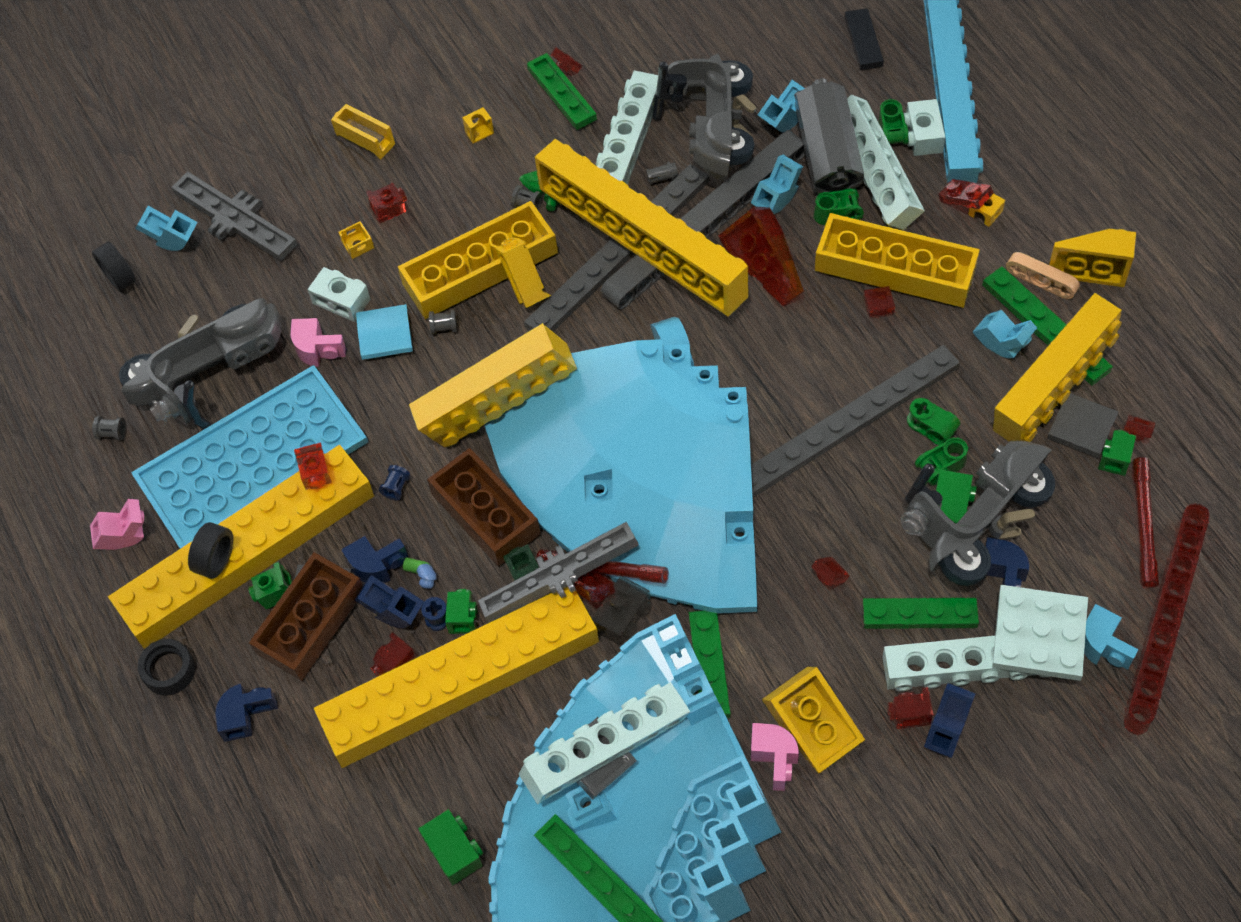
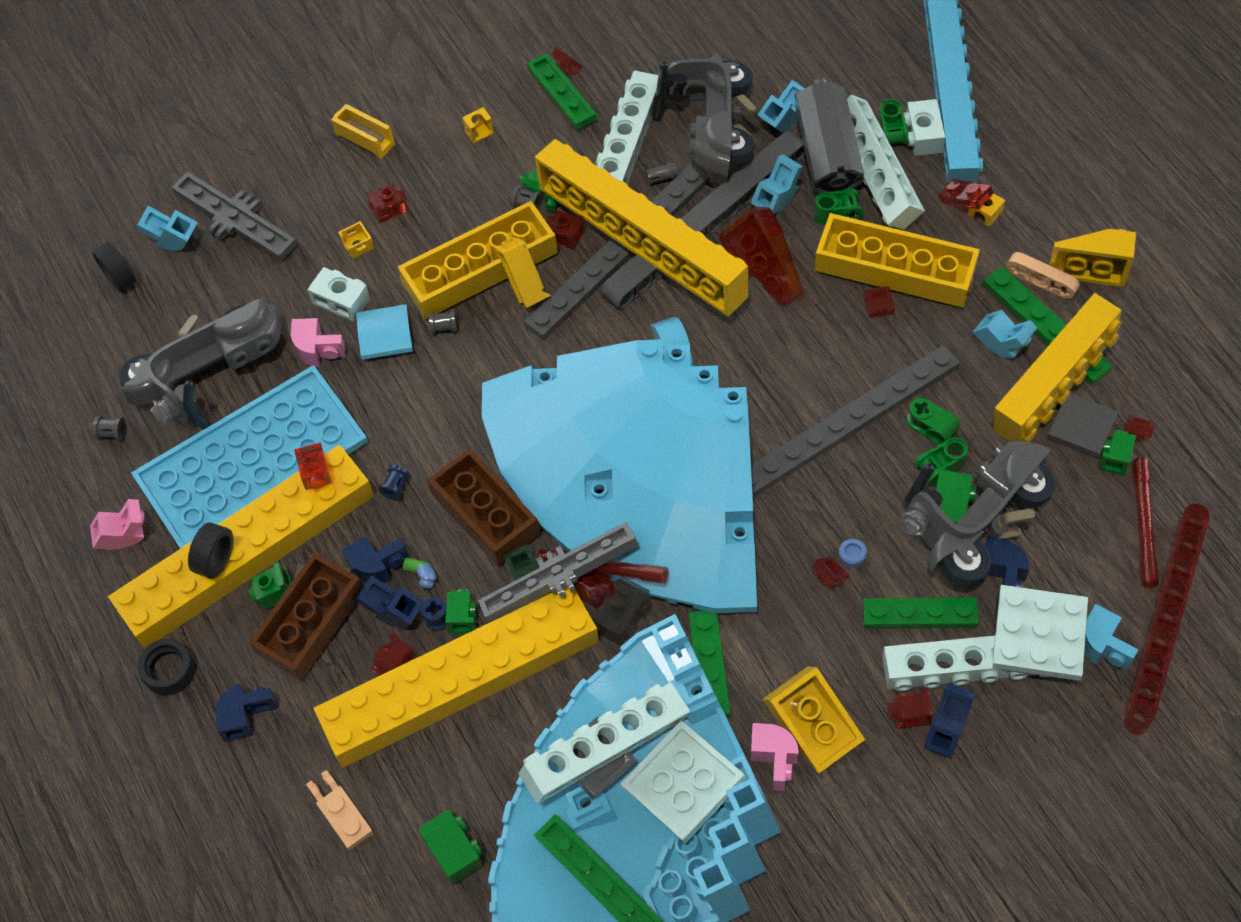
(341, 813): none -> light nougat hinge
(493, 386): yellow brick -> none
(567, 228): none -> clear red brick
(682, 781): none -> light aqua plate
(852, 553): none -> medium blue tile
(864, 39): black tile -> none

